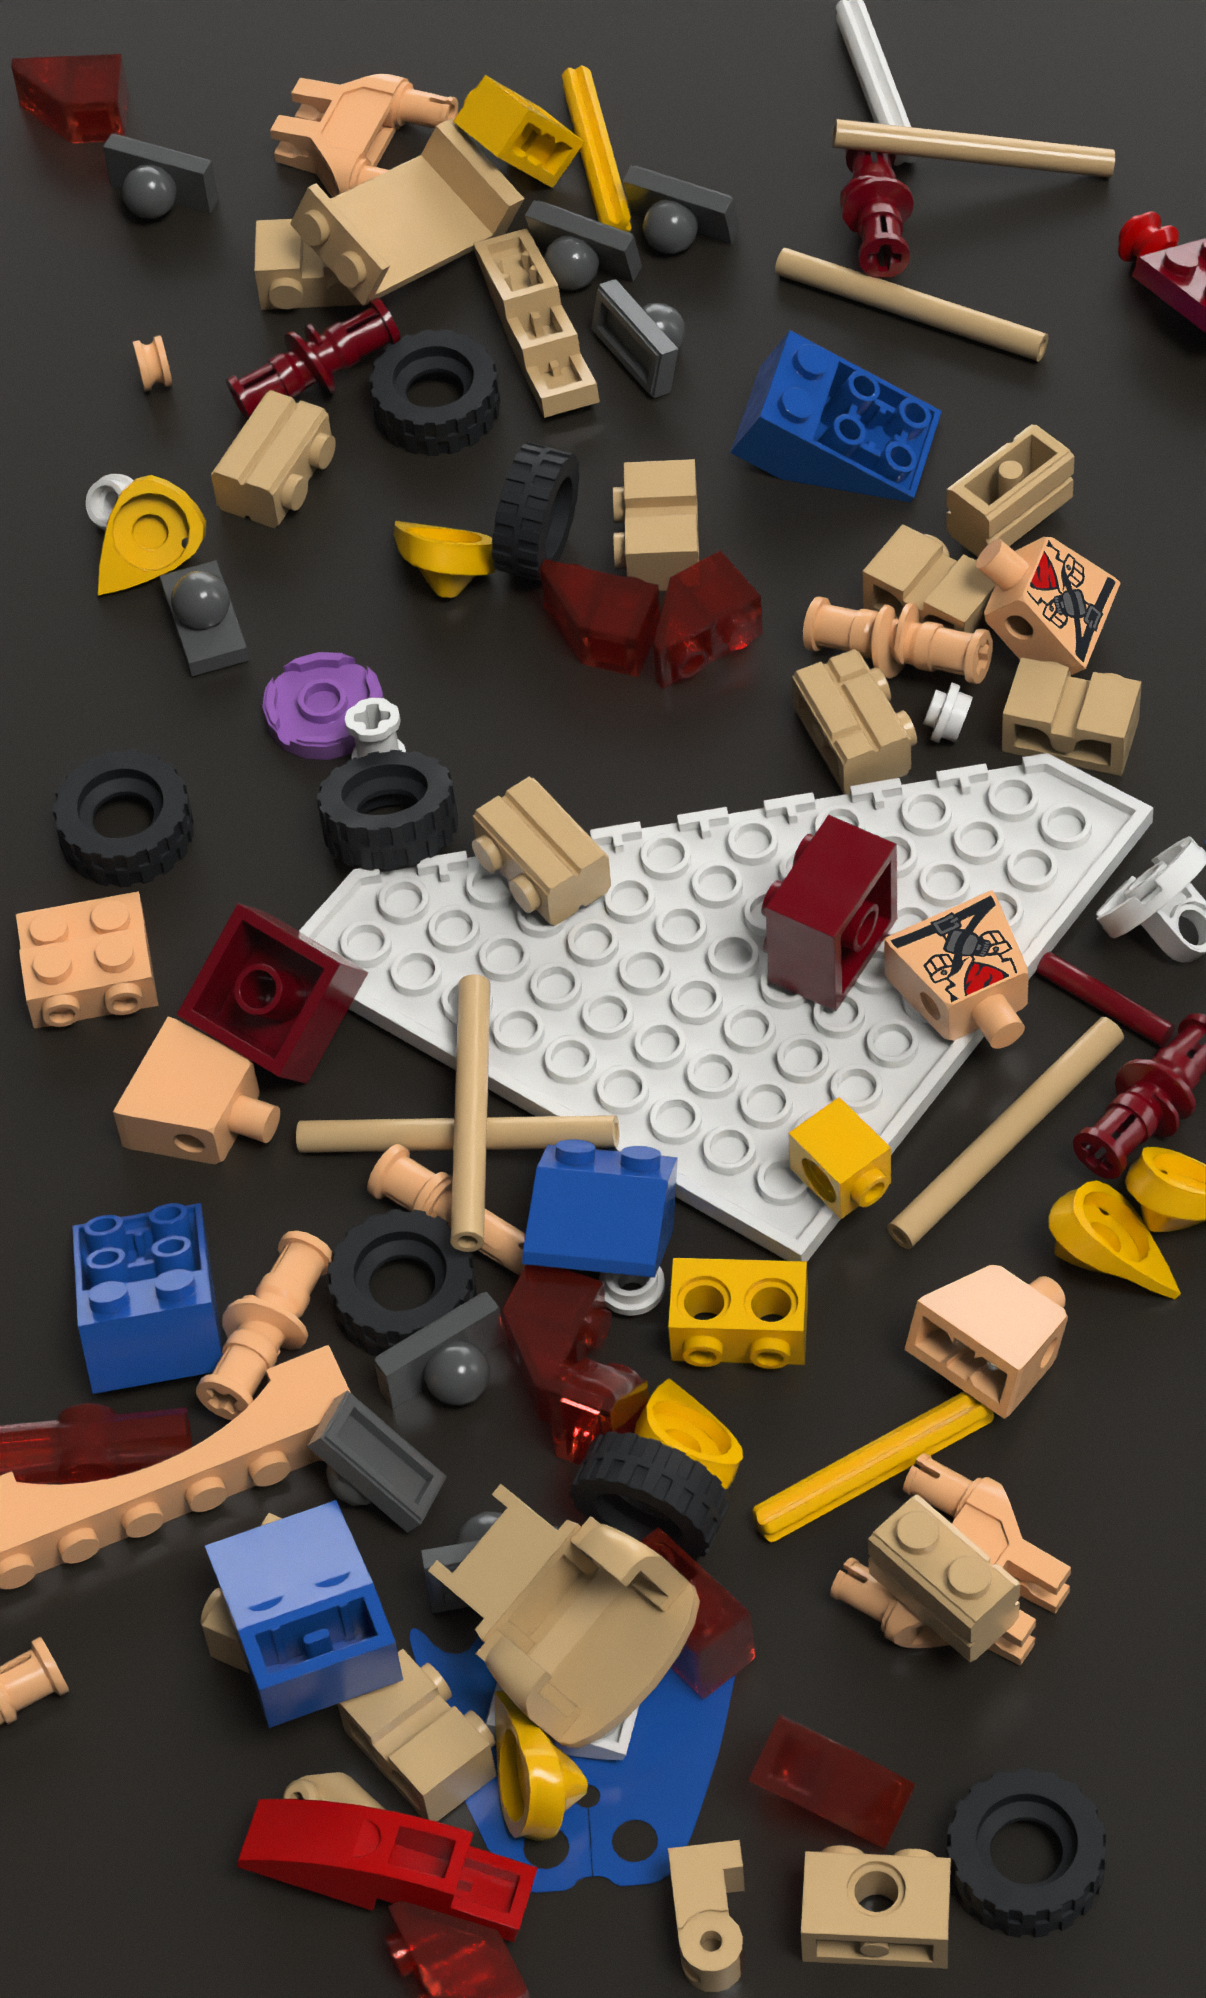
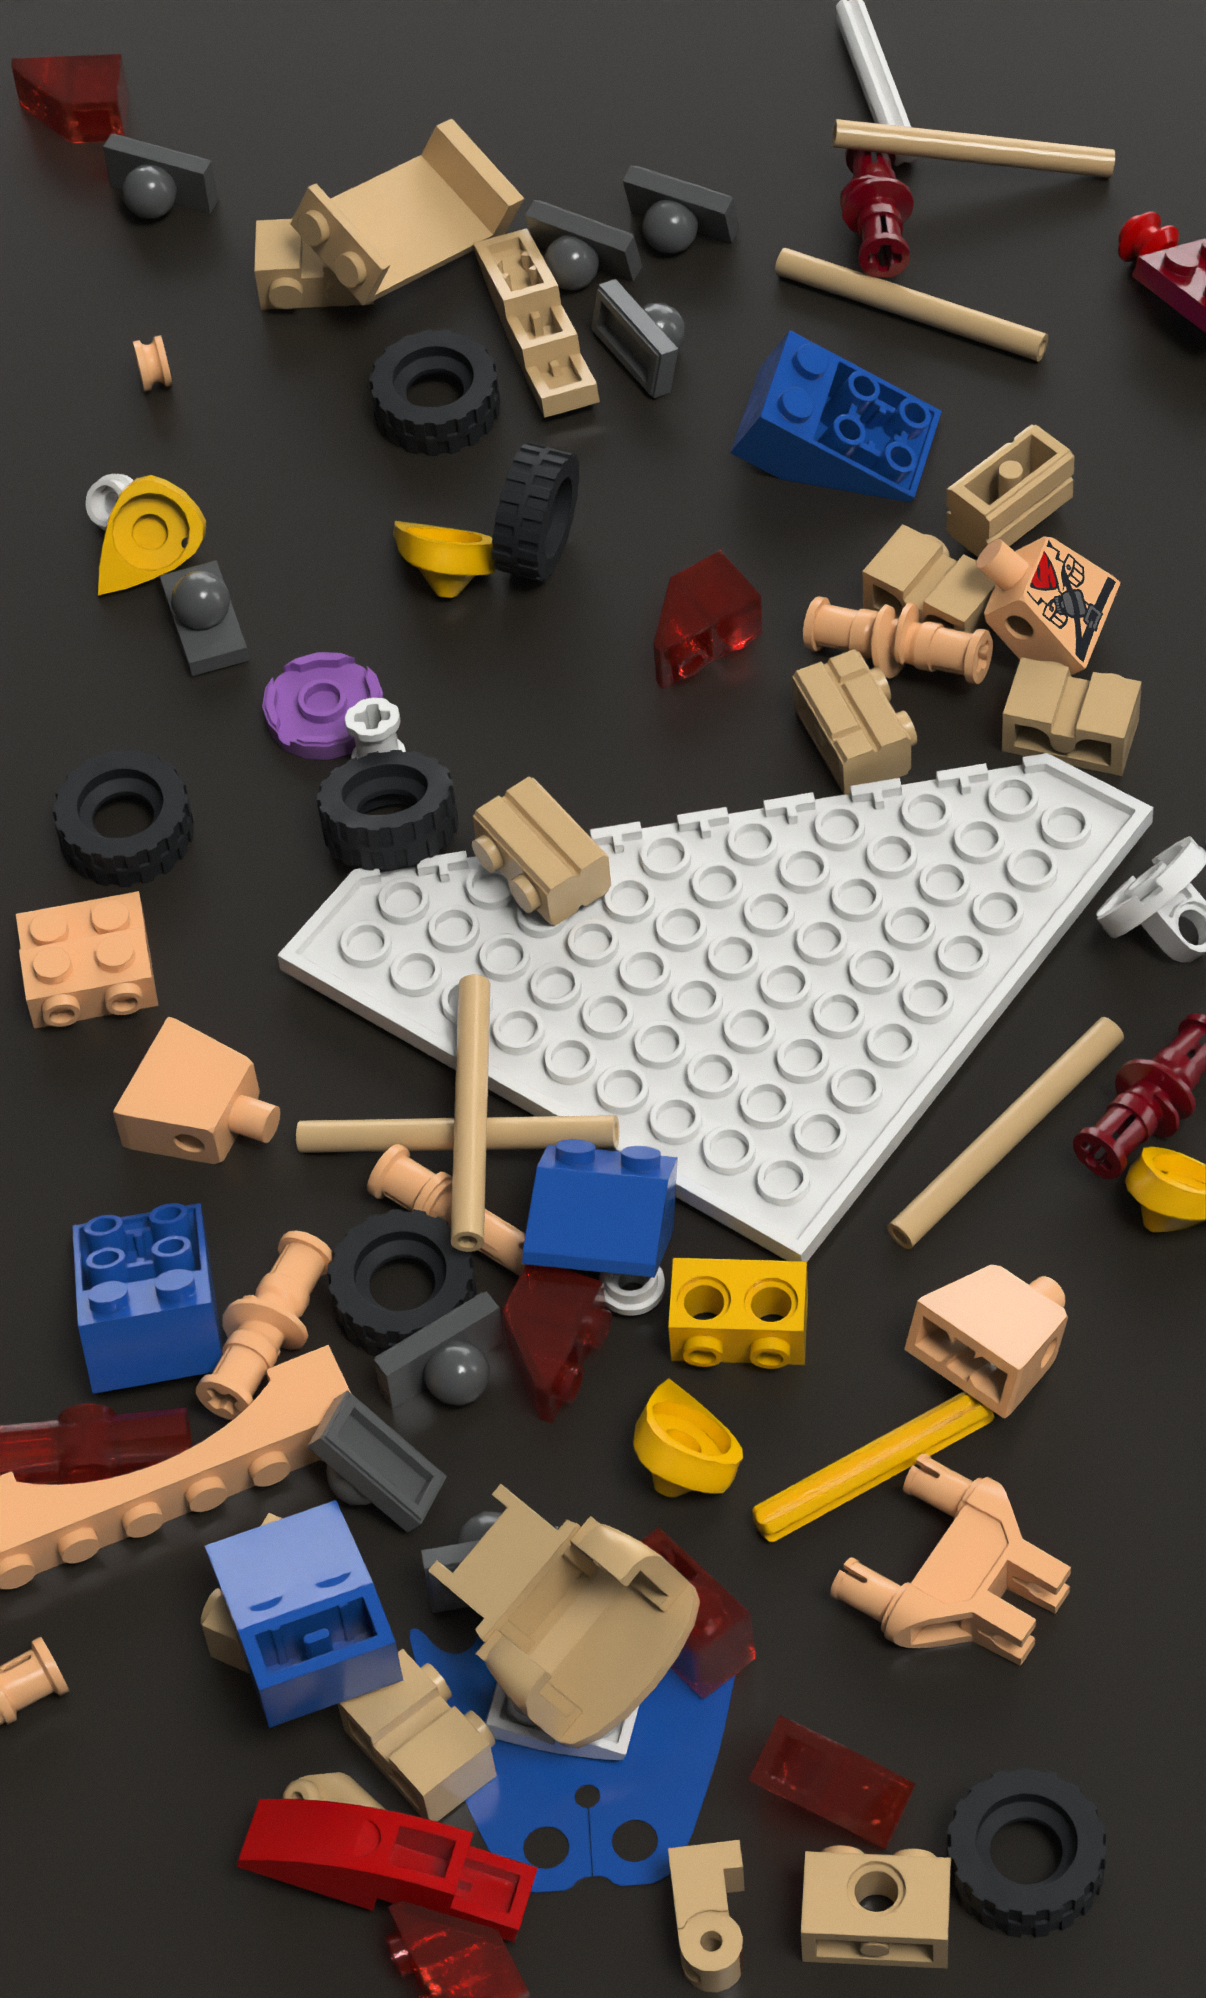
(272, 993): dark red brick -> none
(273, 459): tan brick -> none
(317, 358): dark red piece -> none
(348, 126): light nougat connector -> none
(518, 131): yellow brick -> none
(533, 1775): yellow piece -> none
(591, 1402): clear red slope -> none
(597, 149): yellow axle -> none
(602, 615): clear red slope -> none
(646, 1486): black tyre -> none
(658, 519): tan brick -> none
(830, 911): dark red brick -> none
(840, 1158): yellow brick -> none
(943, 1578): tan brick -> none
(947, 713): white plate -> none
(962, 971): light nougat torso -> none
(1105, 999): dark red piece -> none
(1107, 1236): yellow piece -> none

